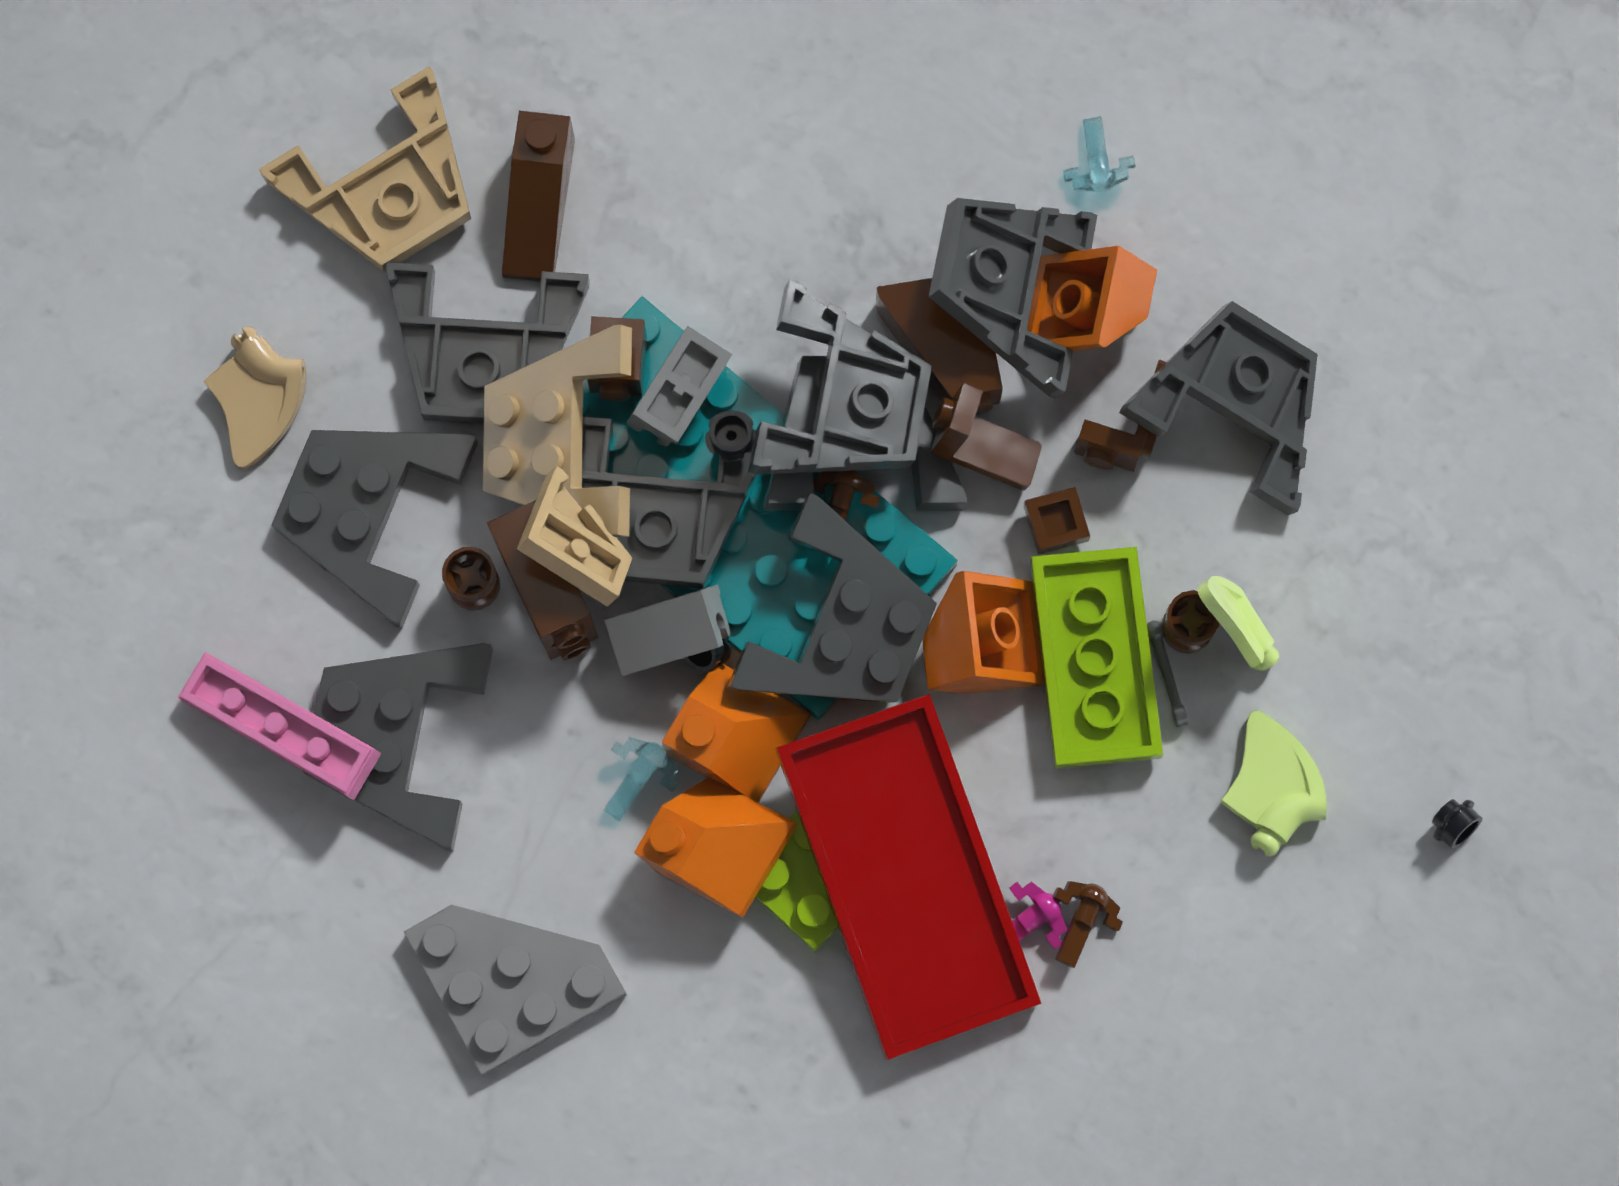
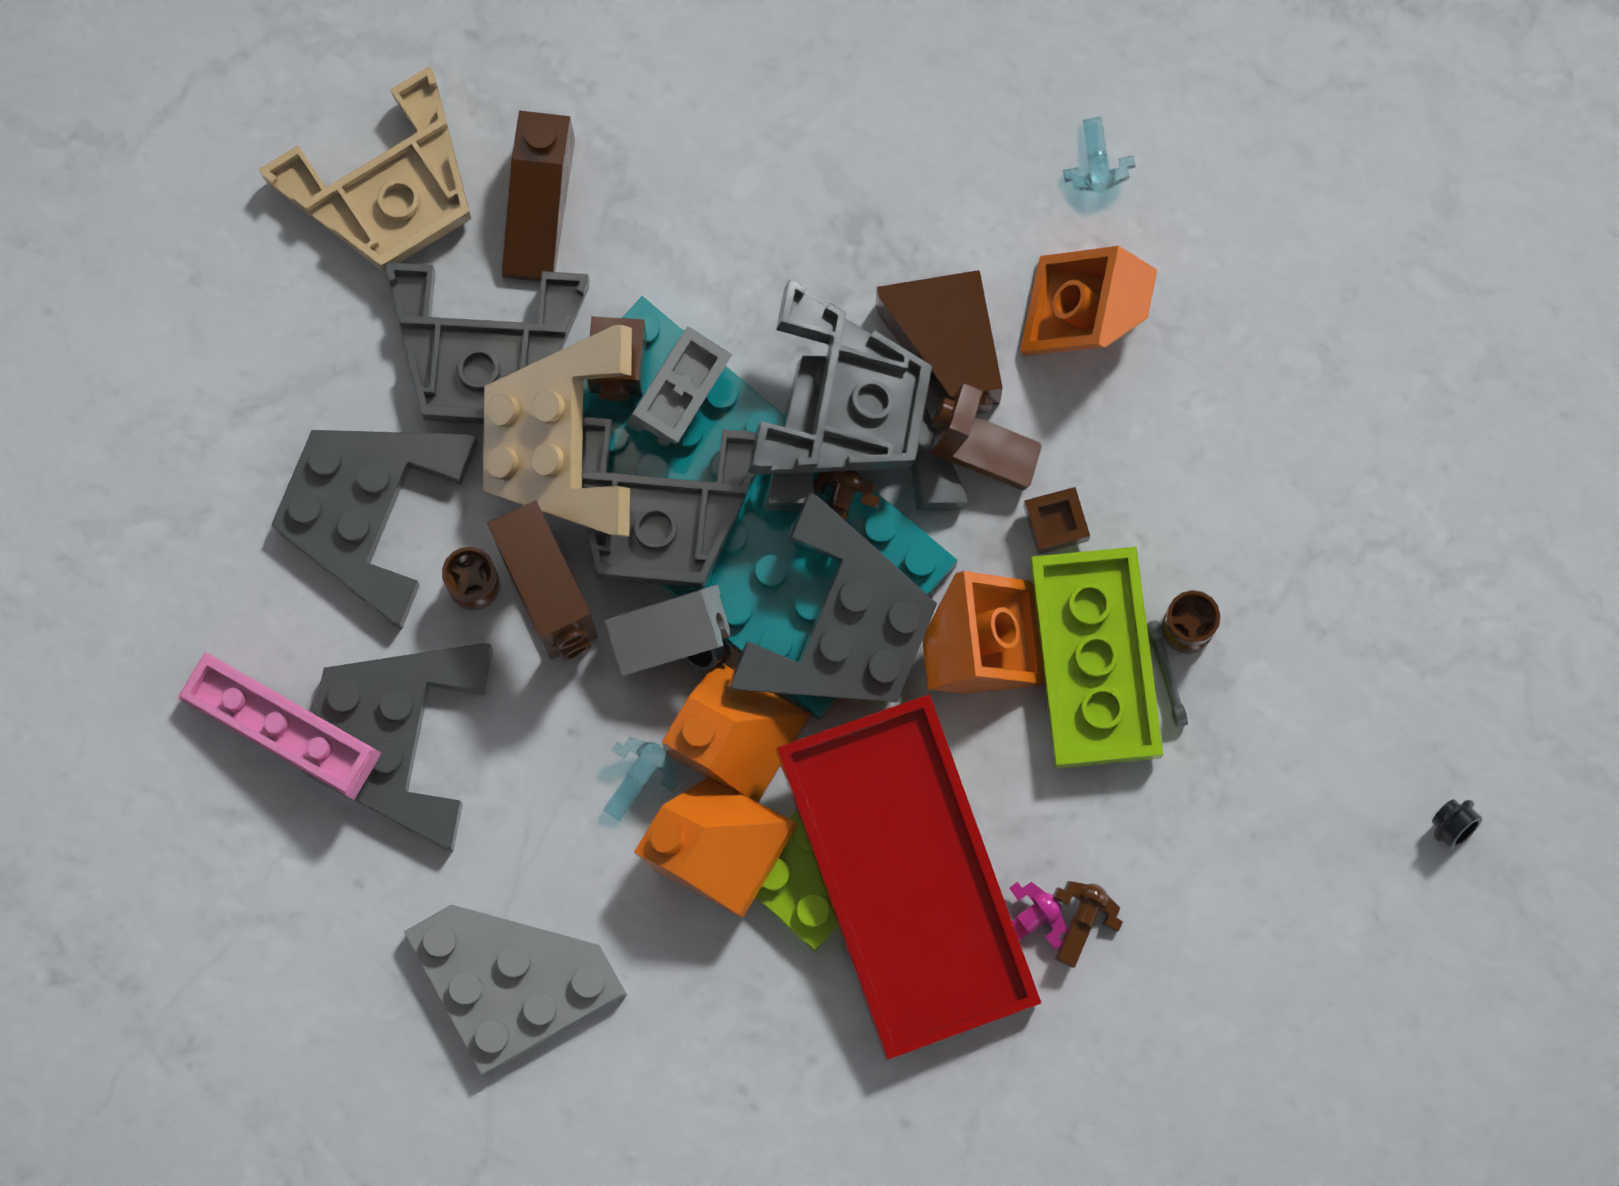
(257, 395): tan arm -> none
(574, 542): tan wing -> none
(728, 422): black plate -> none
(989, 278): dark grey wing -> none
(1110, 447): reddish brown bracket -> none
(1239, 619): yellowish green arm -> none
(1251, 379): dark grey wing -> none
(1275, 784): yellowish green arm -> none

